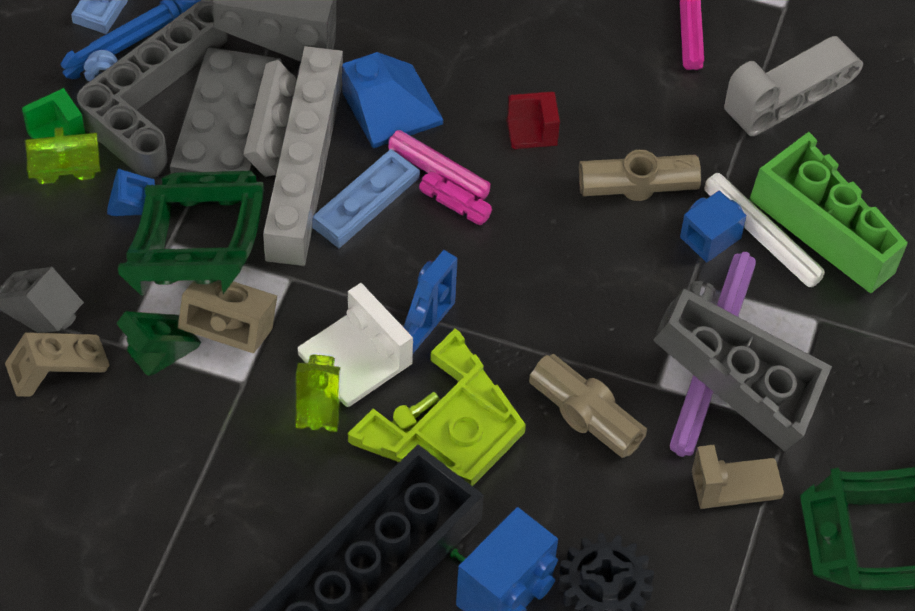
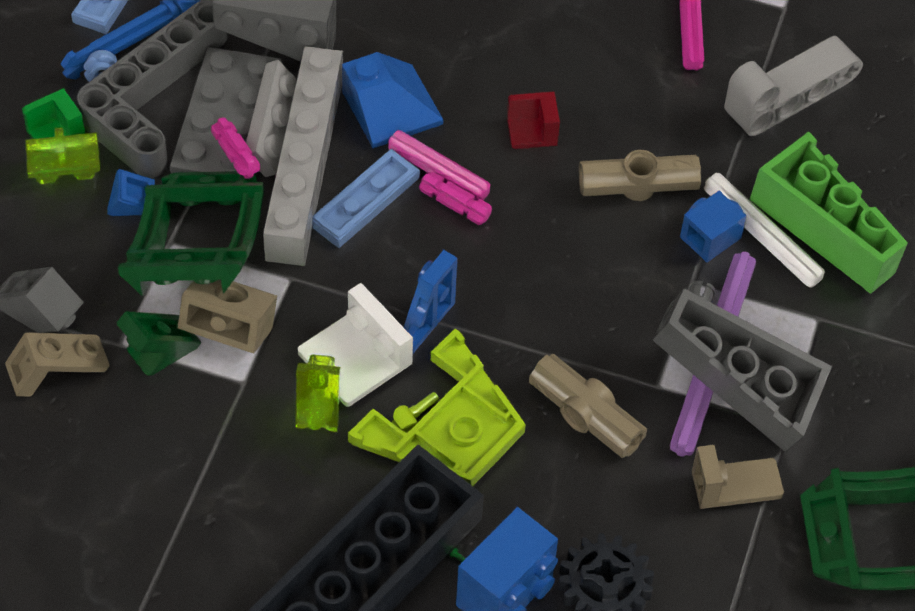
(235, 148): none -> dark pink axle

